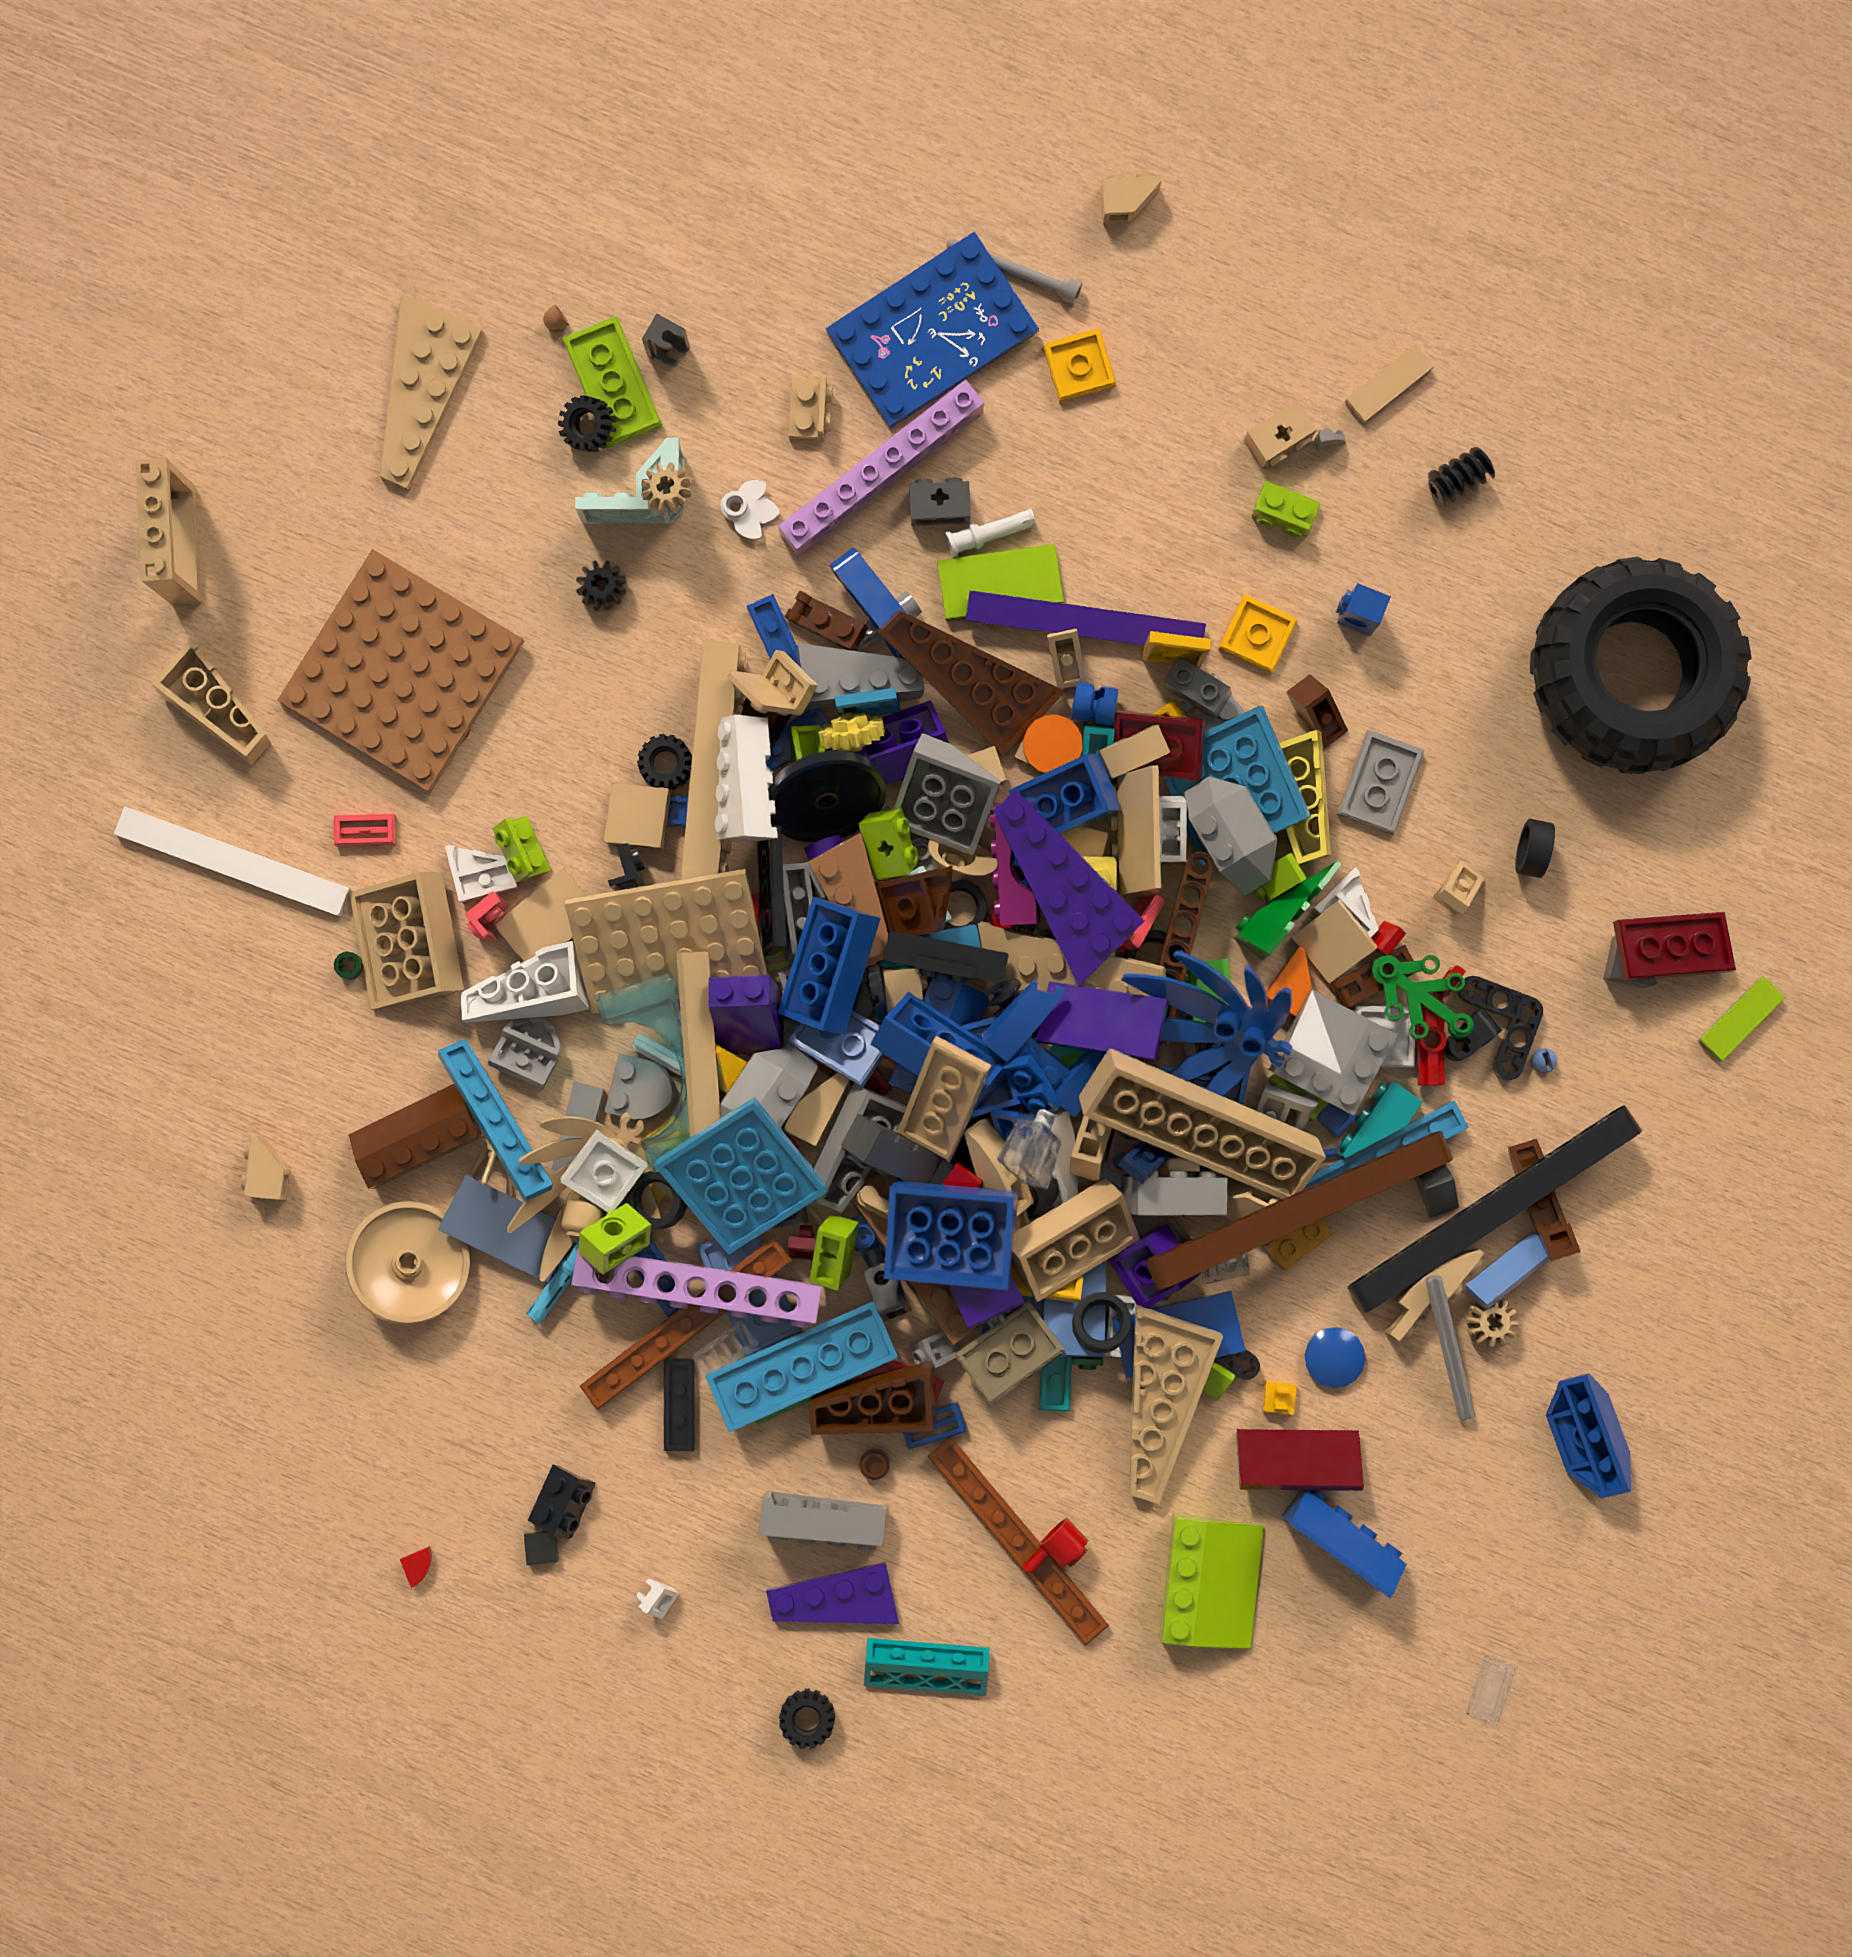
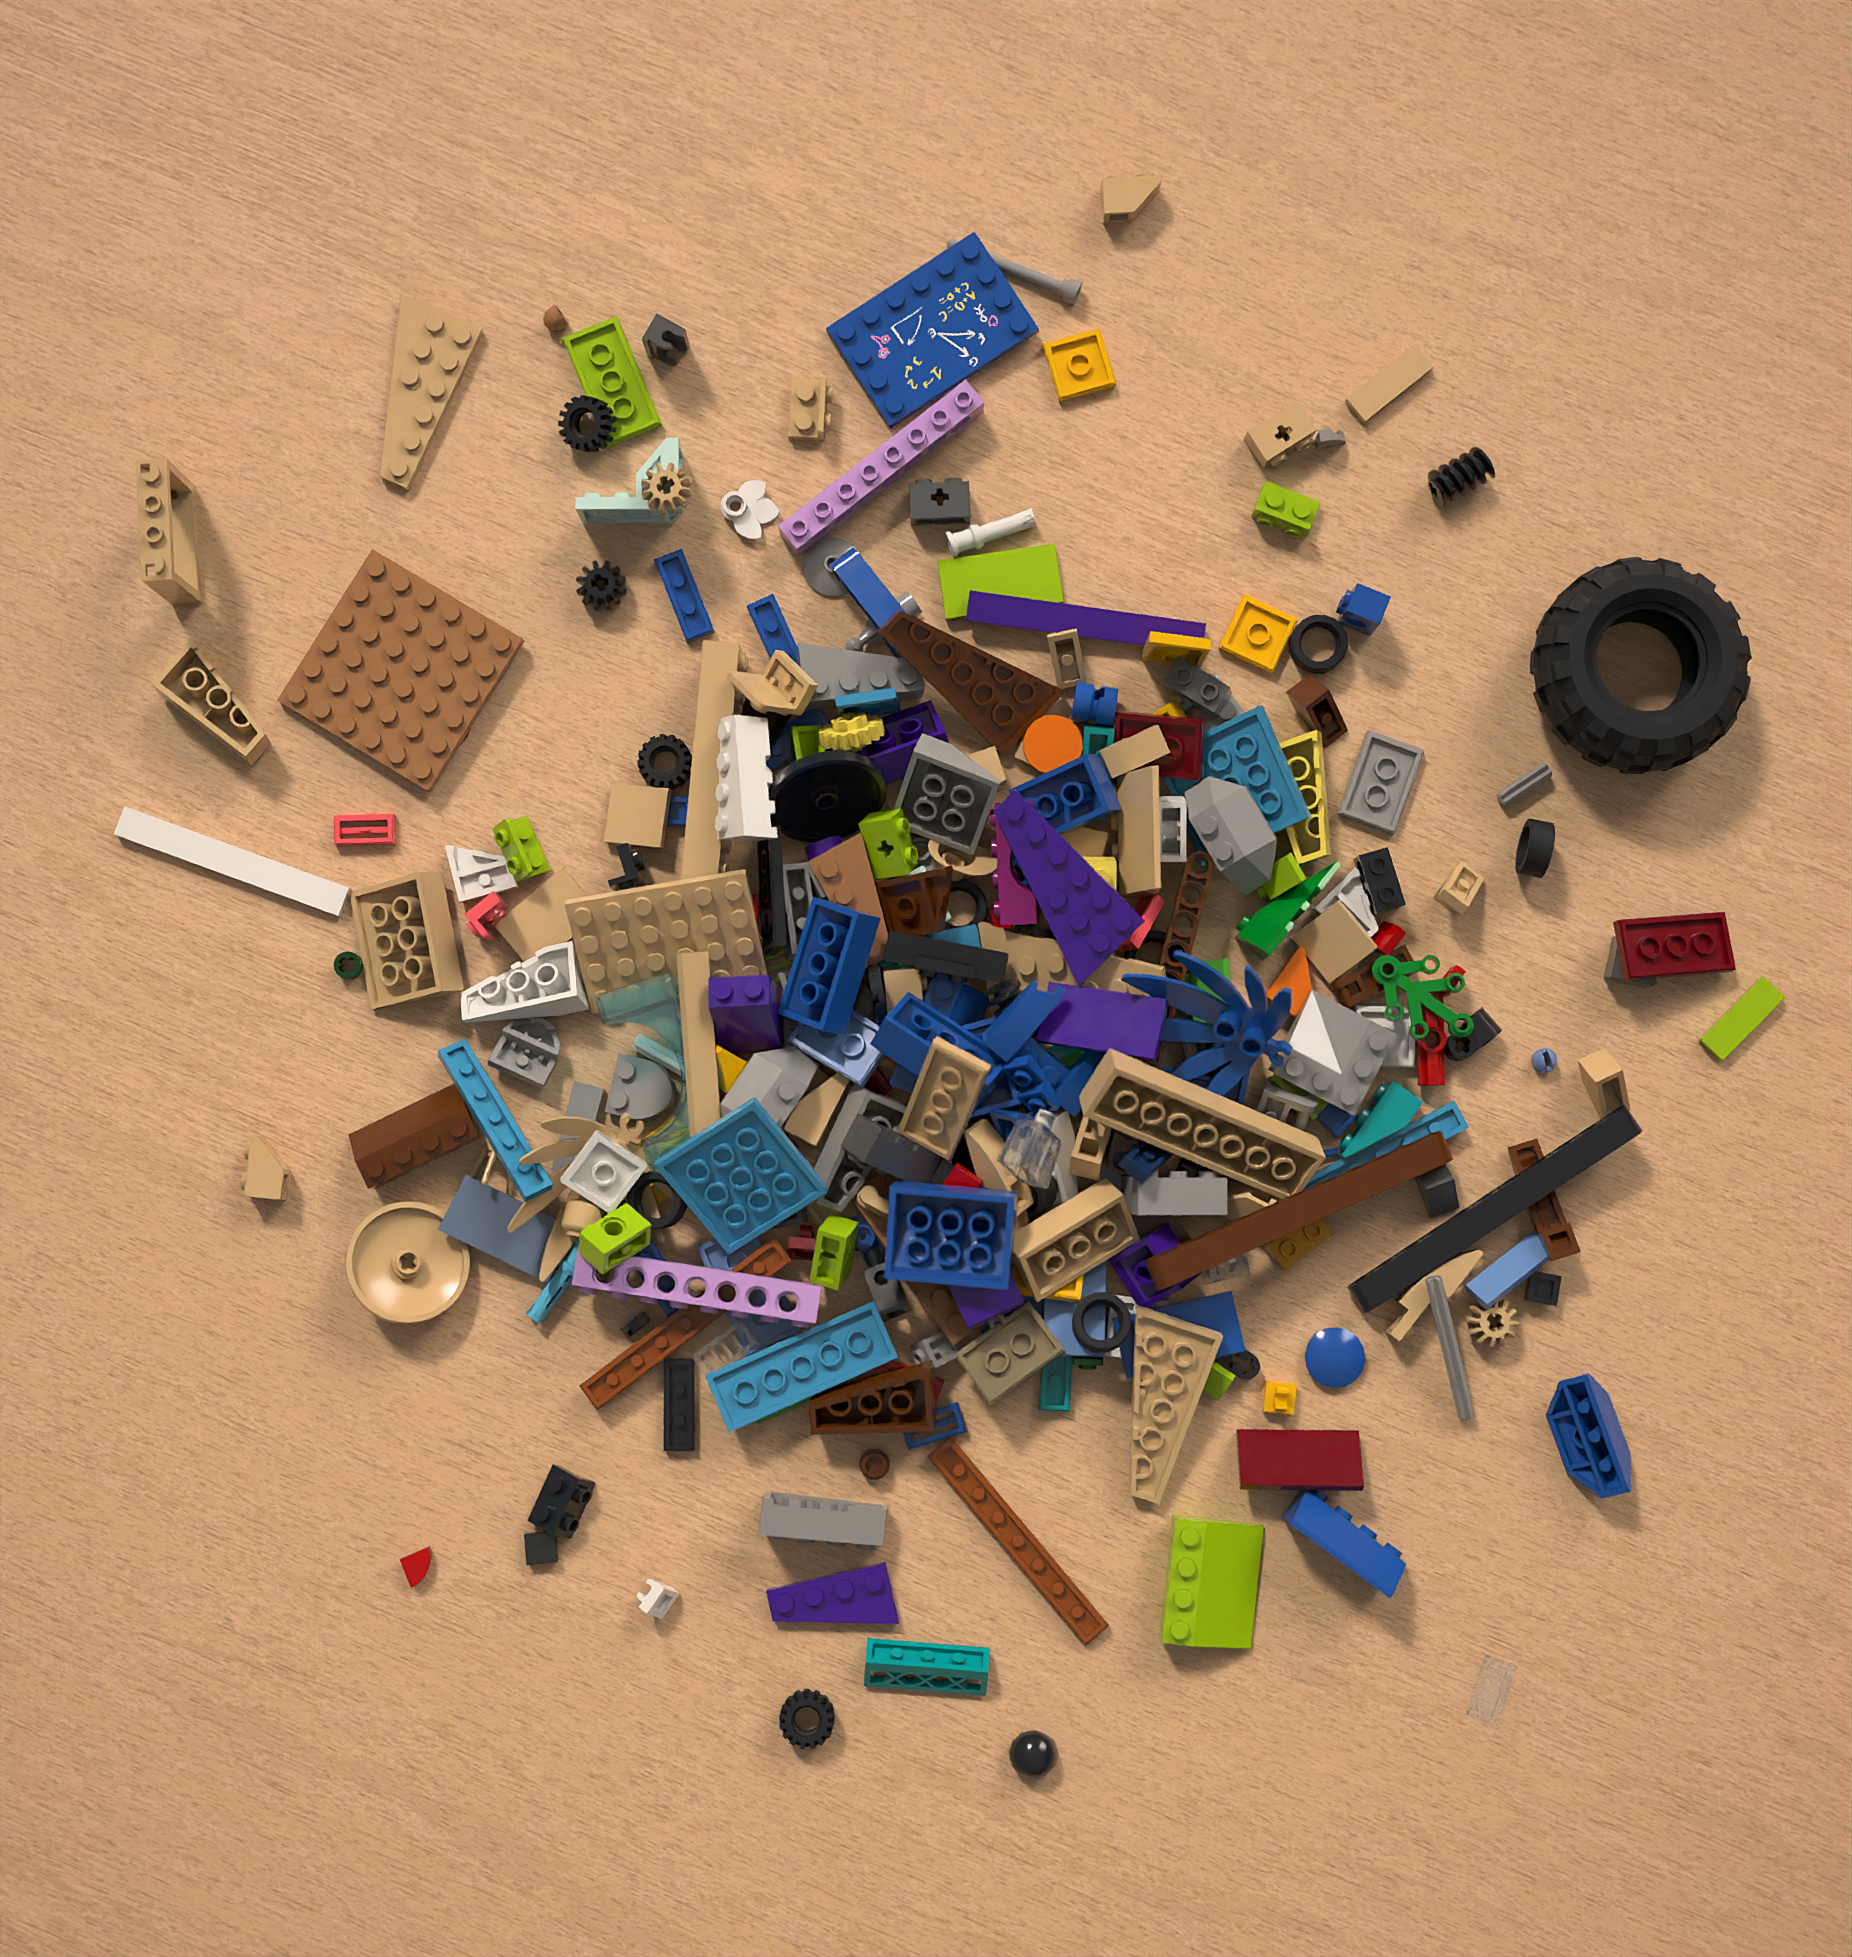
(635, 1324): none -> black tile
(684, 596): none -> blue tile
(815, 565): none -> light grey dish
(827, 622): reddish brown plate -> none
(1033, 1754): none -> black hair
(1062, 1544): red piece -> none
(1179, 1163): tan tile -> none
(1303, 661): none -> black tyre
(1379, 881): none -> black brick
(1512, 1012): black beam -> none
(1524, 784): none -> light grey axle
(1543, 1288): none -> black plate
(1604, 1082): none -> tan slope

